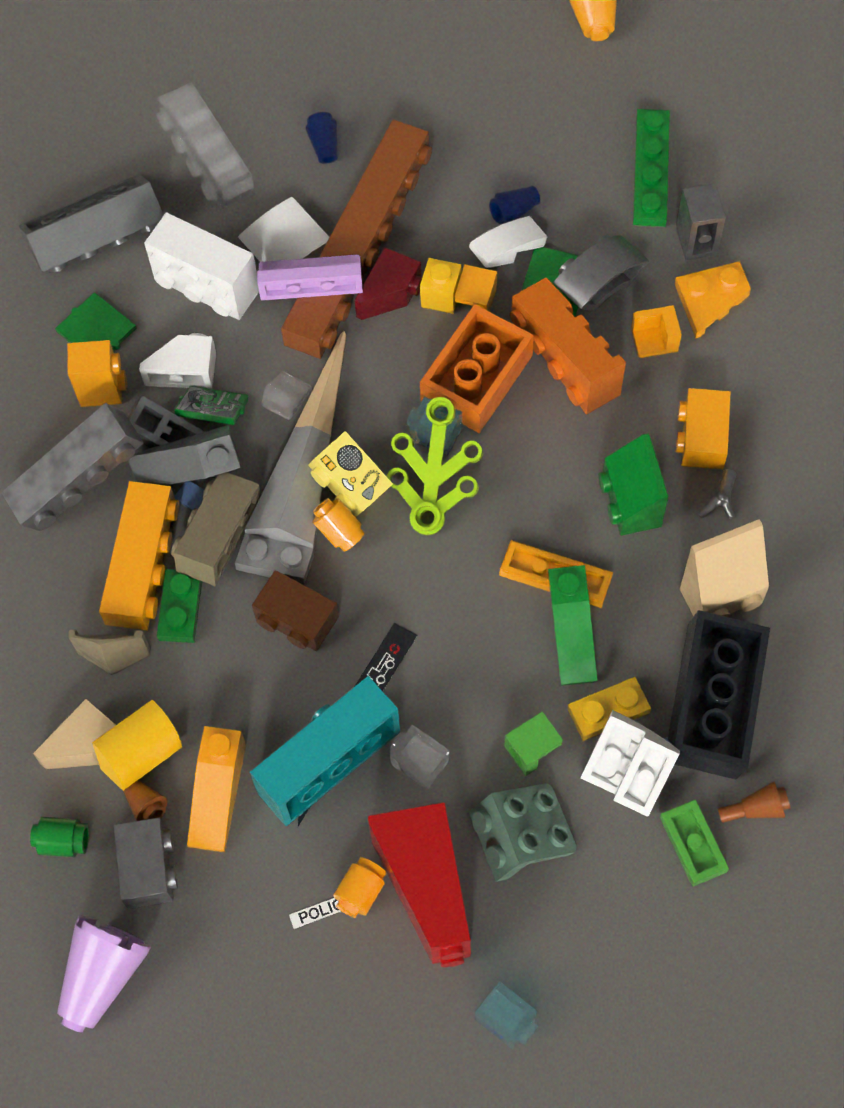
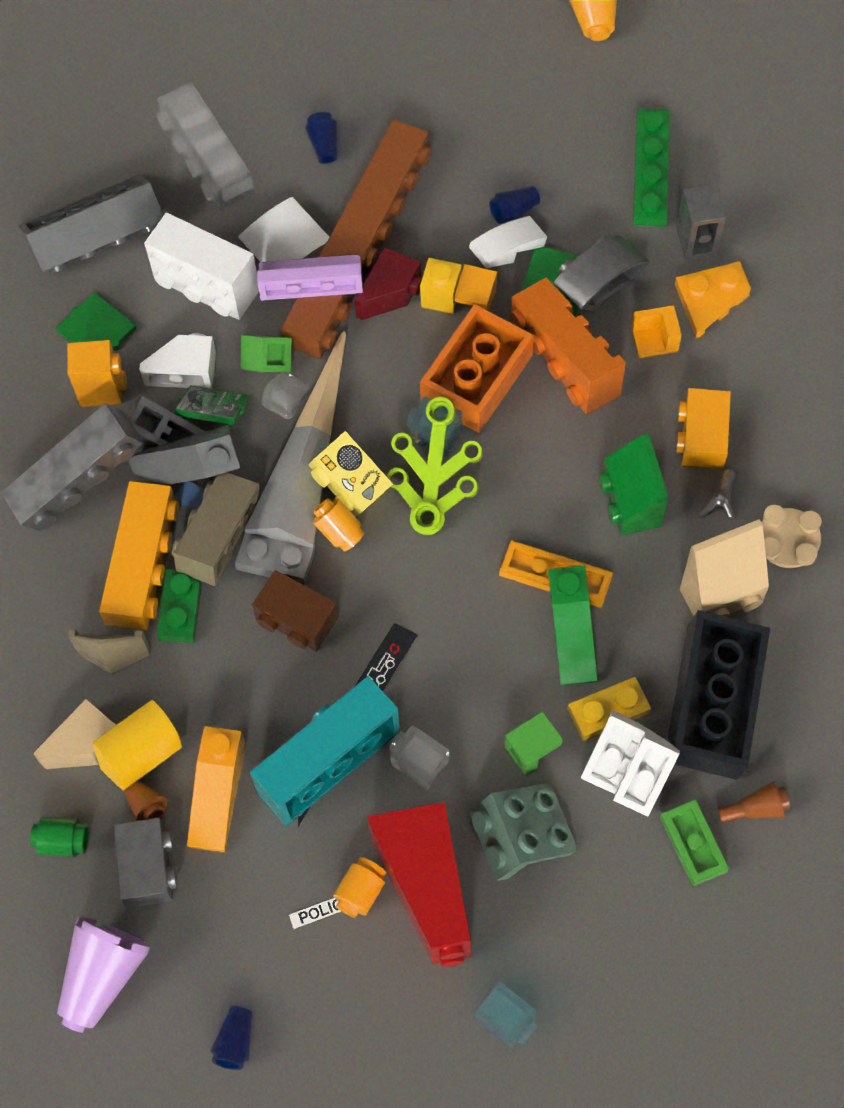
(233, 1040): none -> clear blue cone
(266, 353): none -> bright green panel
(791, 536): none -> tan piece

